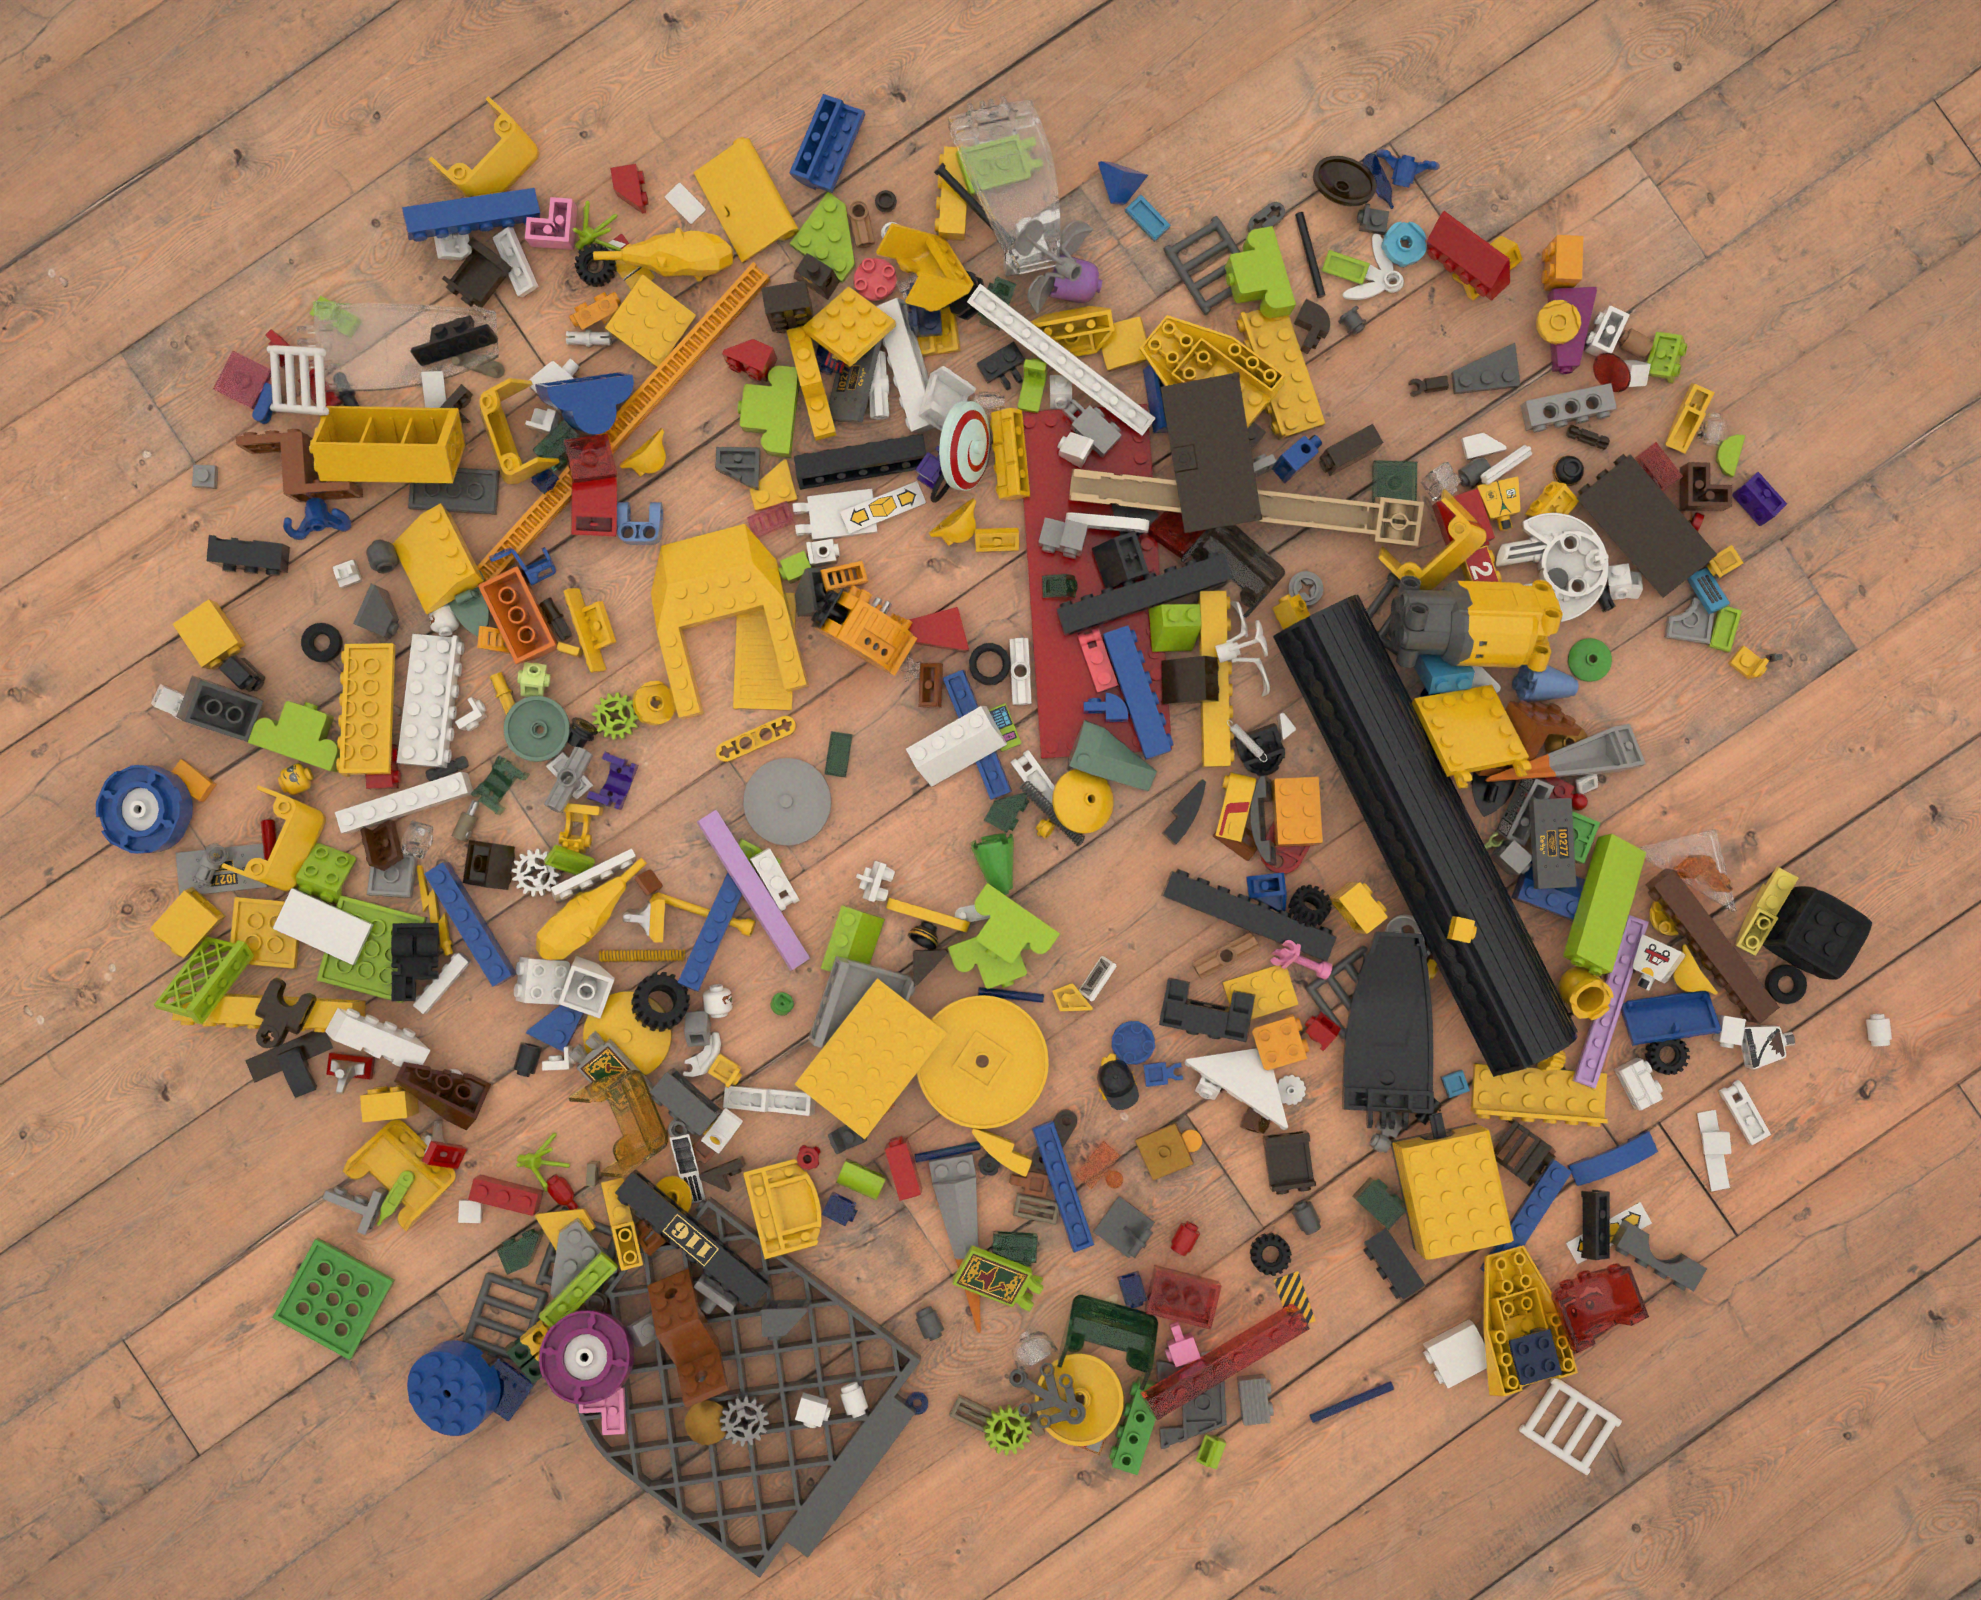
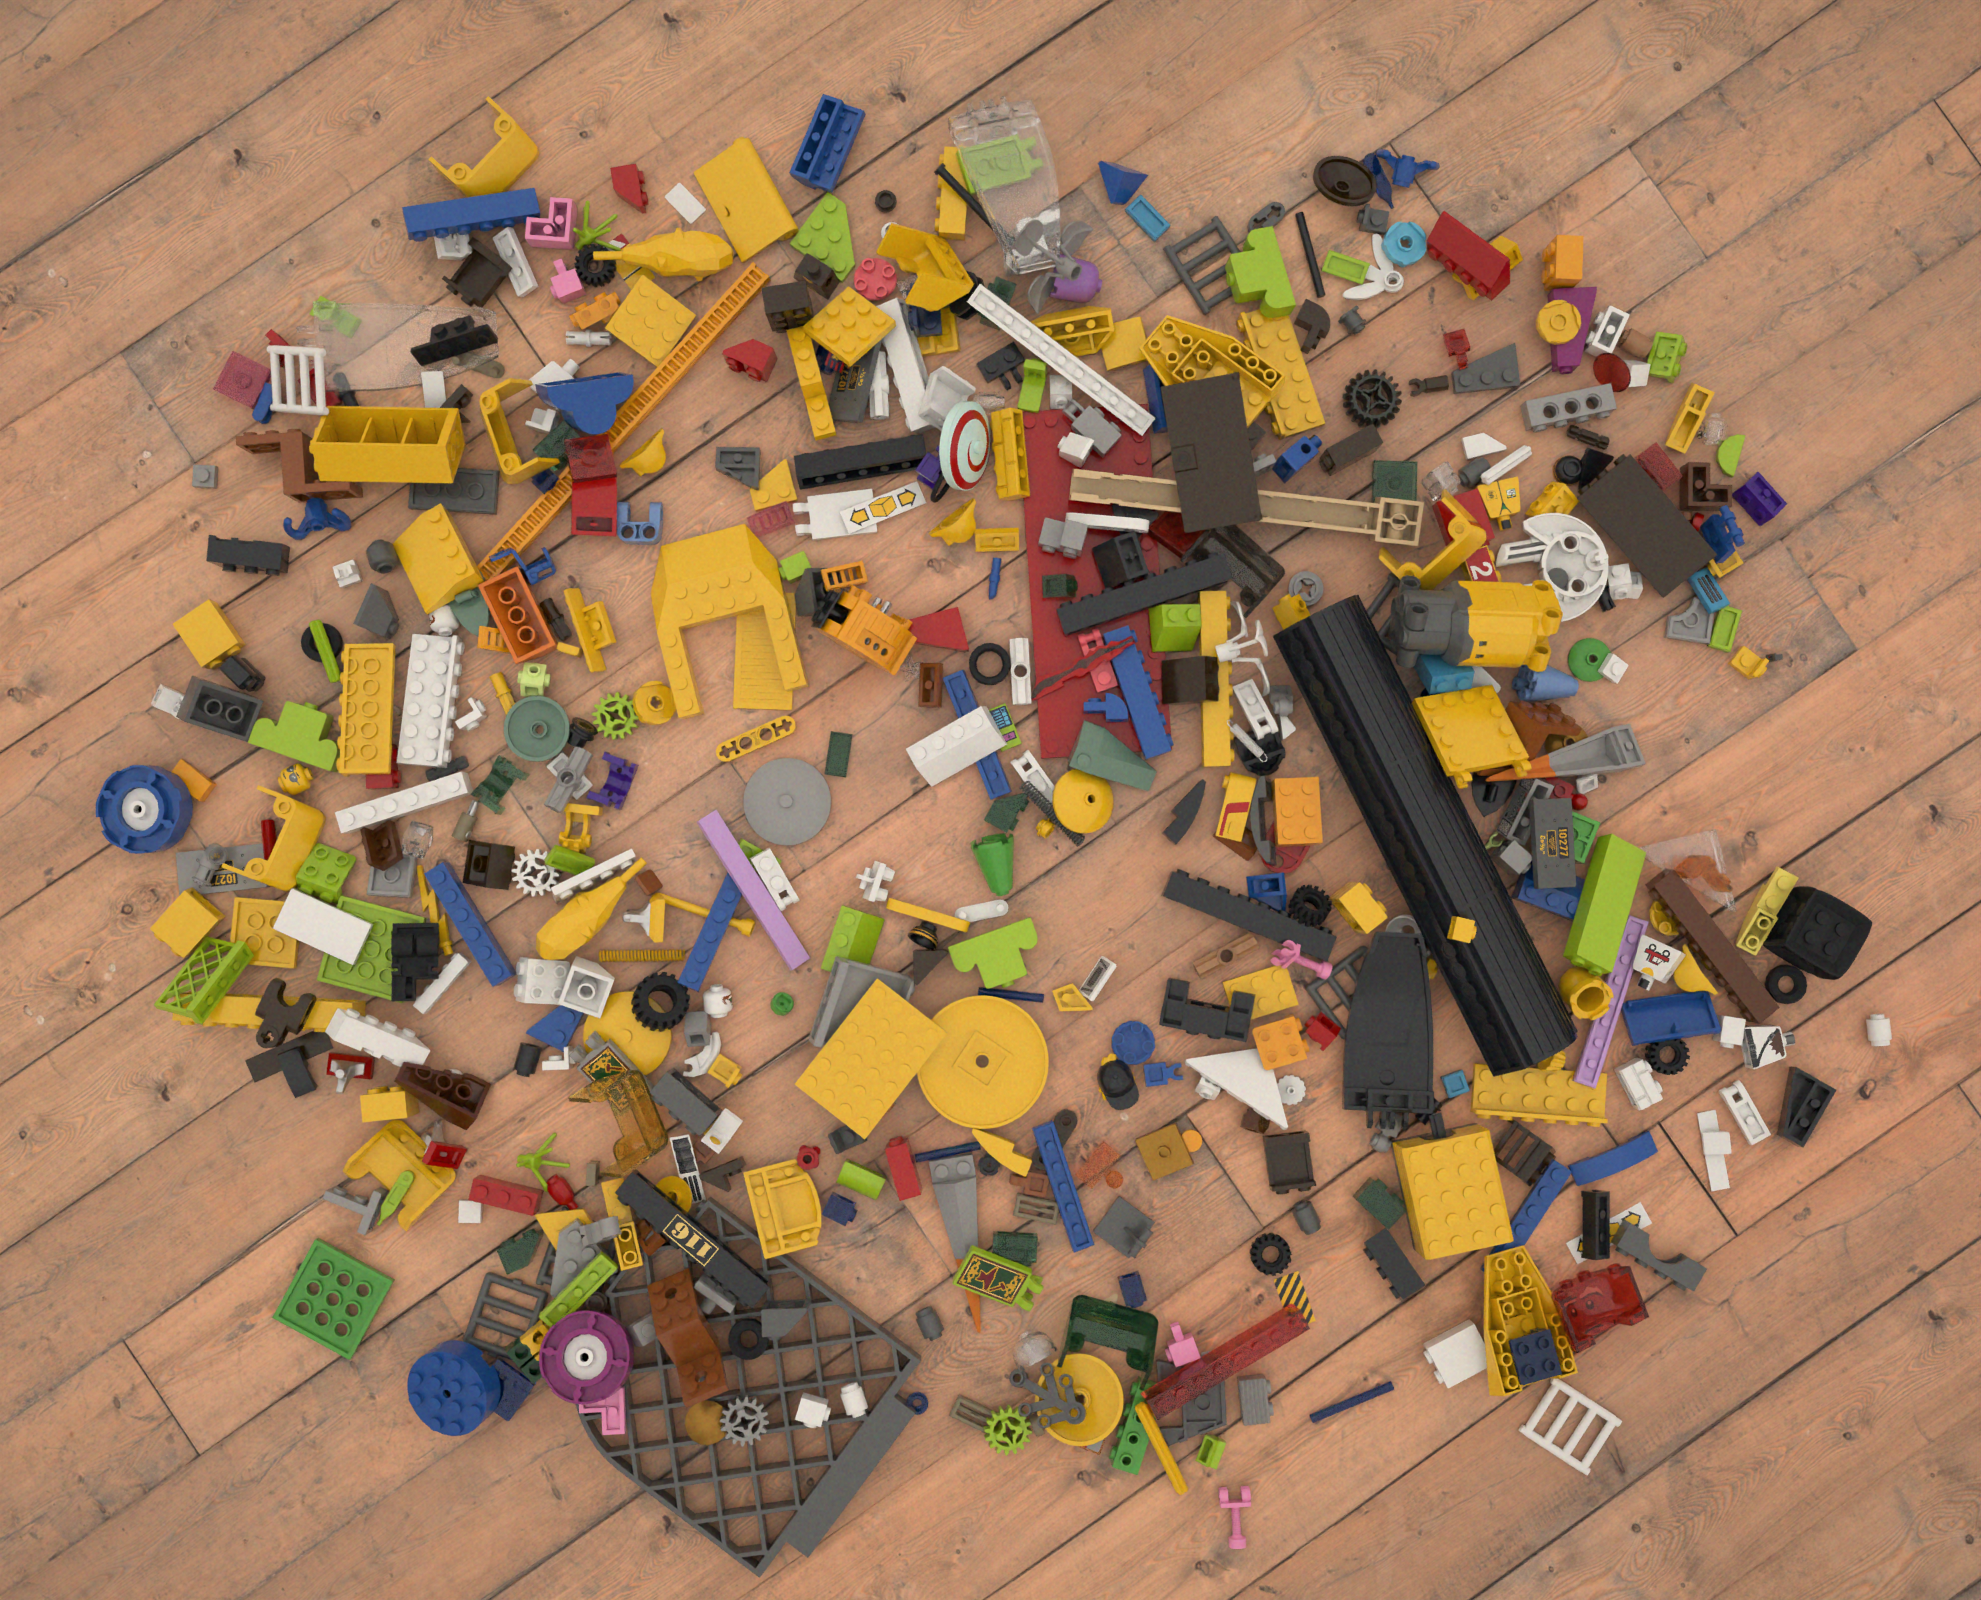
(325, 650): none -> lime axle
(567, 284): none -> bright pink brick
(600, 1231): none -> light grey leg
(672, 1128): light grey plate -> none
(741, 1351): none -> black tyre
(769, 1100): white slope -> none
(772, 410): lime brick -> none
(816, 558): white brick -> none
(861, 225): medium nougat piece -> none
(994, 578): none -> blue piece
(1010, 927): lime brick -> none
(1052, 681): none -> red sword
(1161, 1448): none -> yellow axle
(1182, 1297): clear red brick -> none
(1185, 1238): red brick -> none
(1237, 1540): none -> bright pink bar
(1254, 708): none -> white plate
(1282, 699): none -> light grey plate
(1379, 401): none -> pearl dark grey gear
(1457, 344): none -> clear red plate
(1593, 464): none -> black piece
(1613, 668): none -> white plate
(1717, 536): none -> blue plate
(1802, 1106): none -> black wedge

